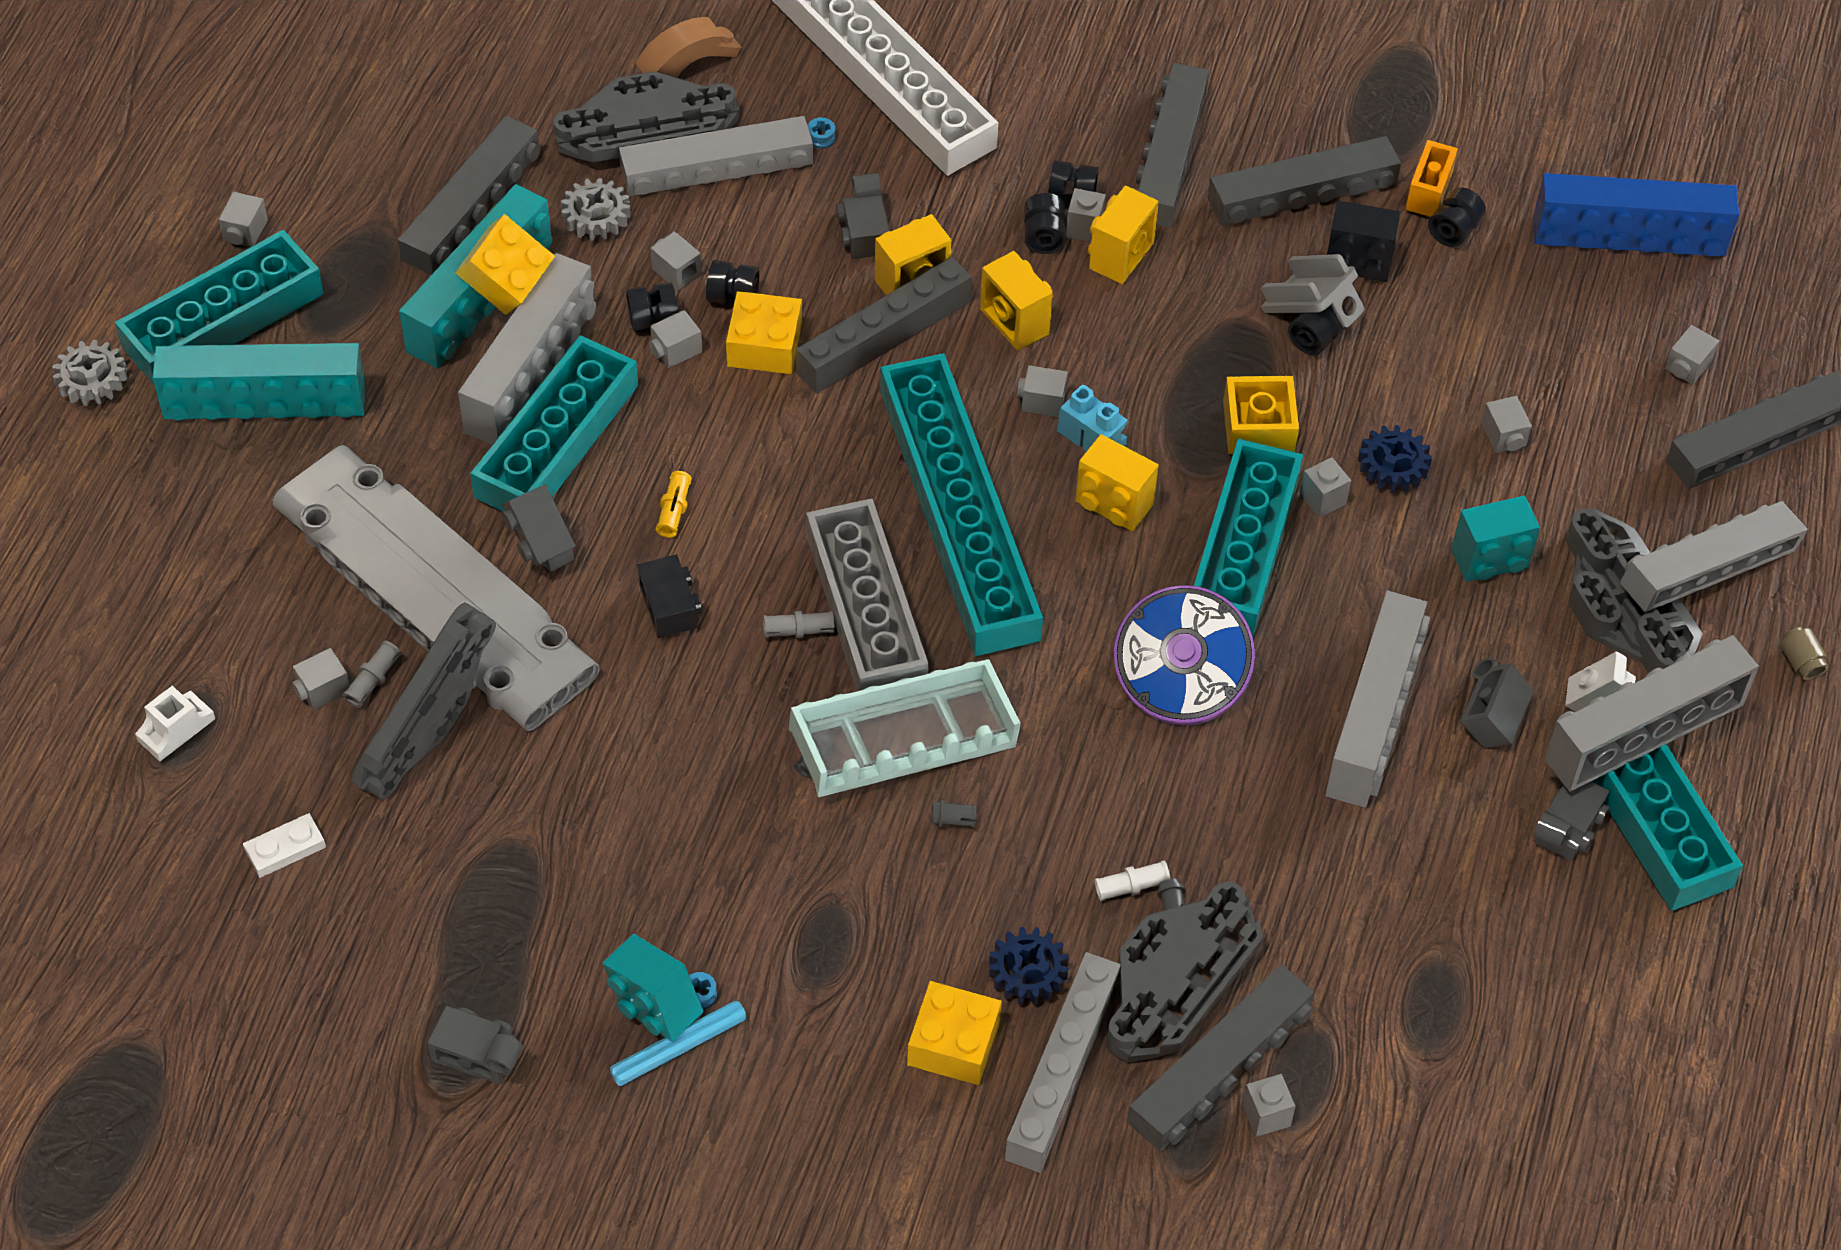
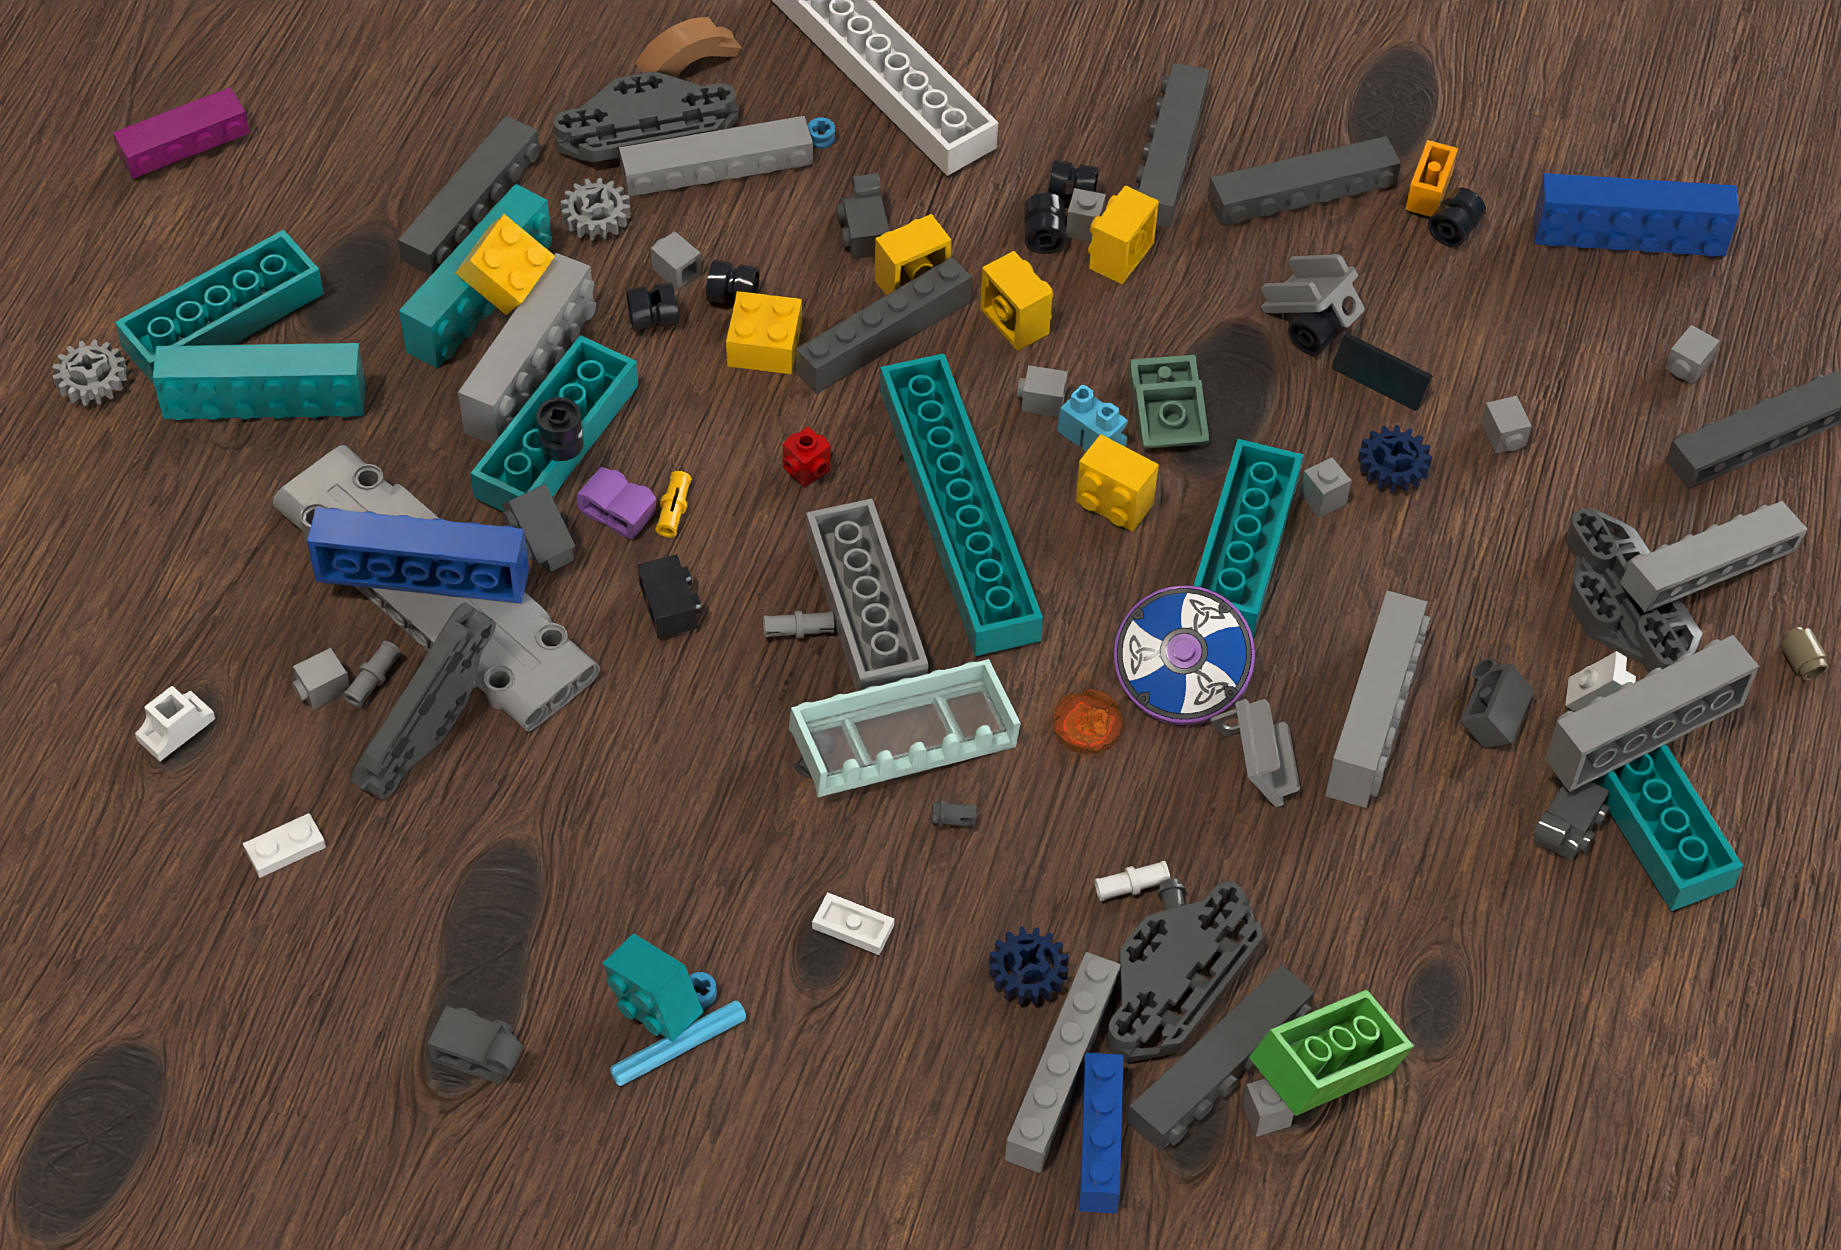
(181, 132): none -> magenta brick
(243, 219): light grey brick -> none
(418, 555): none -> blue brick
(560, 429): none -> black wheel
(616, 502): none -> medium lavender brick
(675, 339): light grey brick -> none
(806, 456): none -> red brick
(853, 923): none -> white plate
(954, 1033): yellow brick -> none
(1087, 722): none -> clear orange tile
(1101, 1133): none -> blue arch
(1168, 401): none -> sand green slope
(1261, 411): yellow brick -> none
(1265, 747): none -> light grey piece
(1330, 1052): none -> bright green brick
(1364, 238): black brick -> none
(1382, 372): none -> black slope
(1495, 538): teal brick -> none

